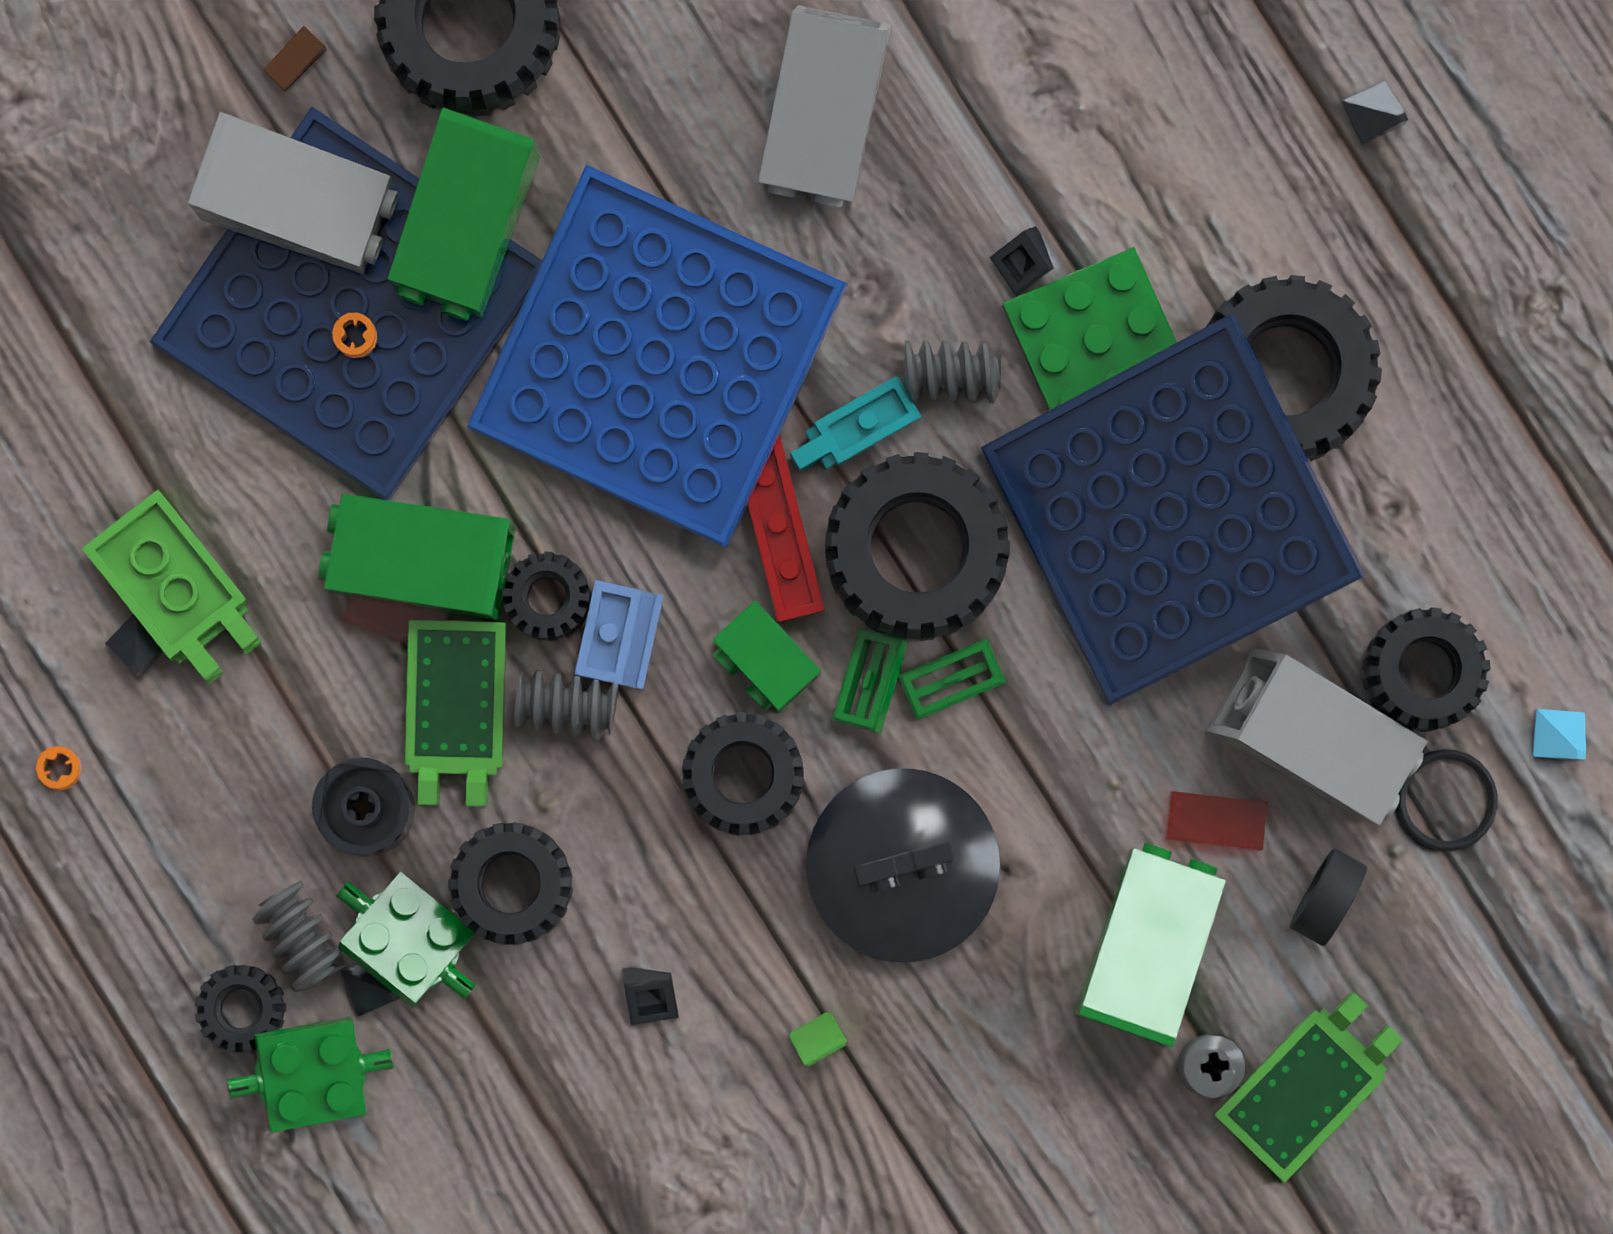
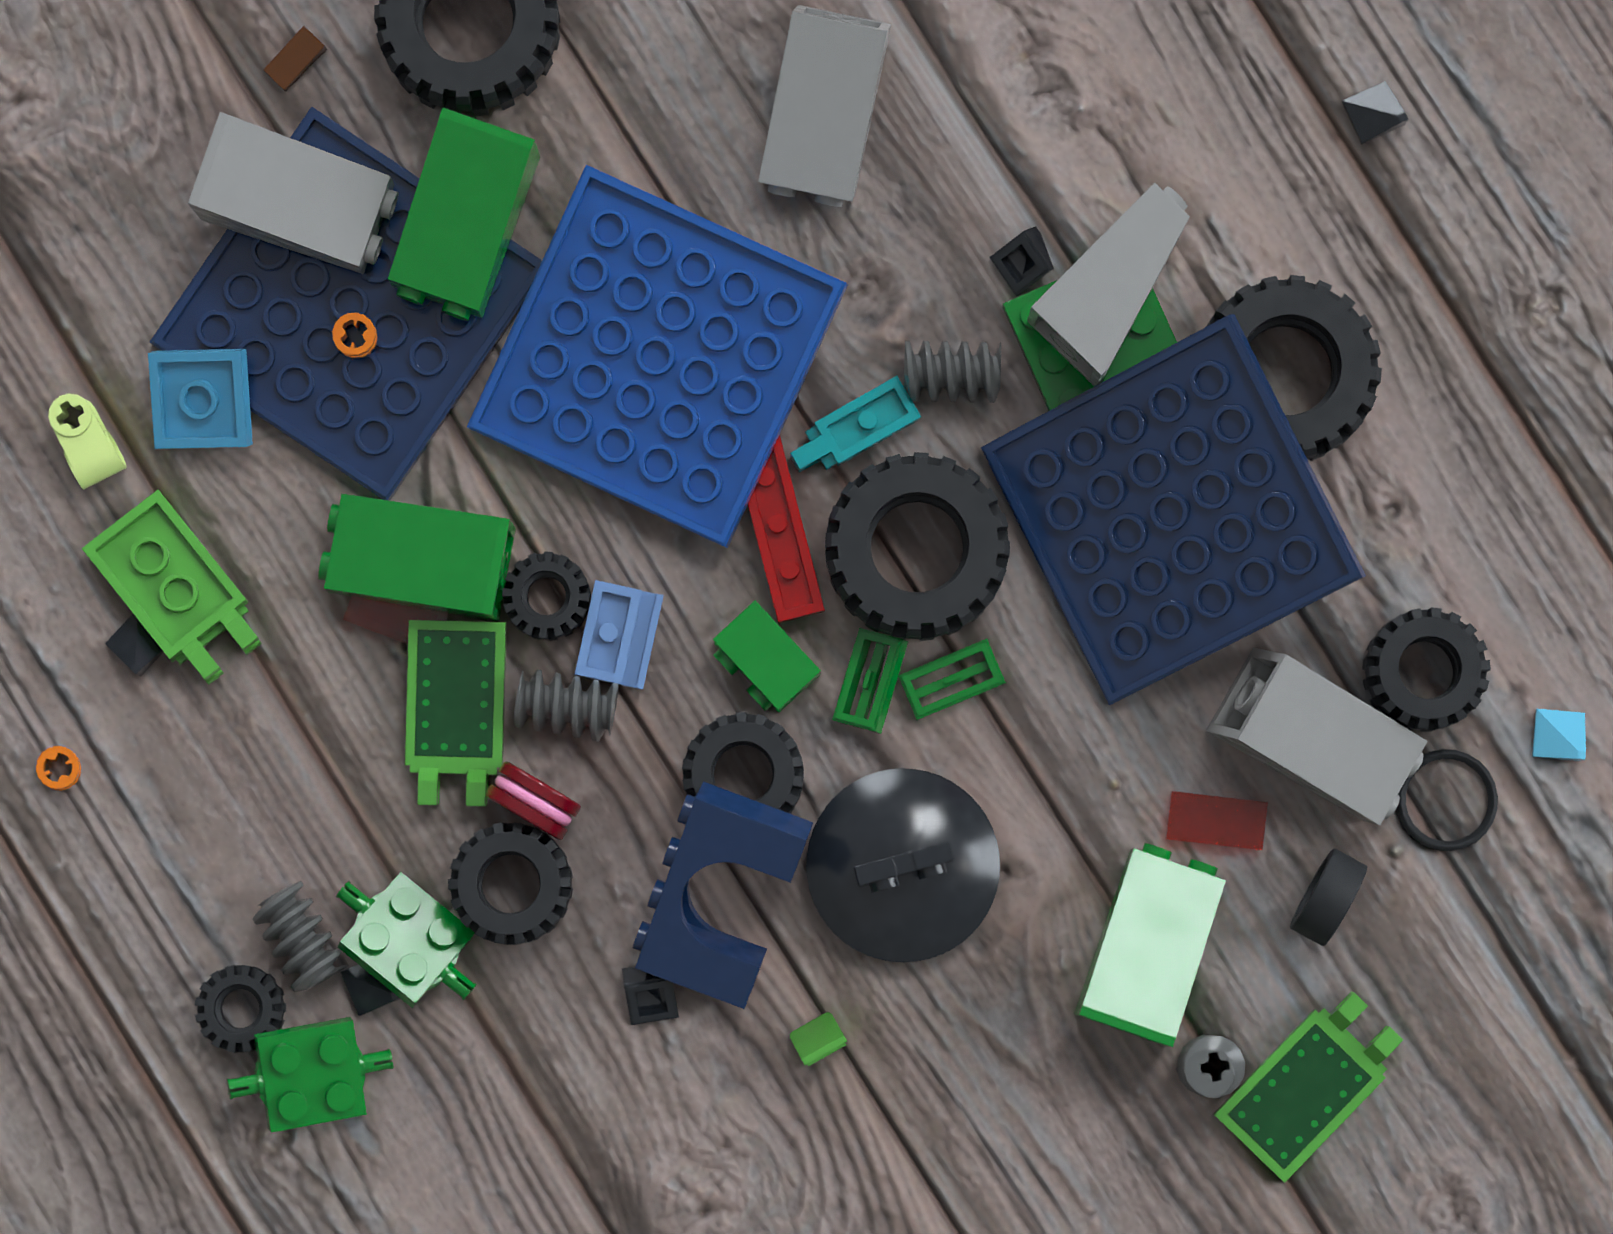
(89, 447): none -> yellowish green piece
(200, 398): none -> dark azure plate
(348, 784): black brick -> none
(533, 800): none -> dark red head
(716, 830): none -> dark blue arch
(1104, 290): none -> light grey slope

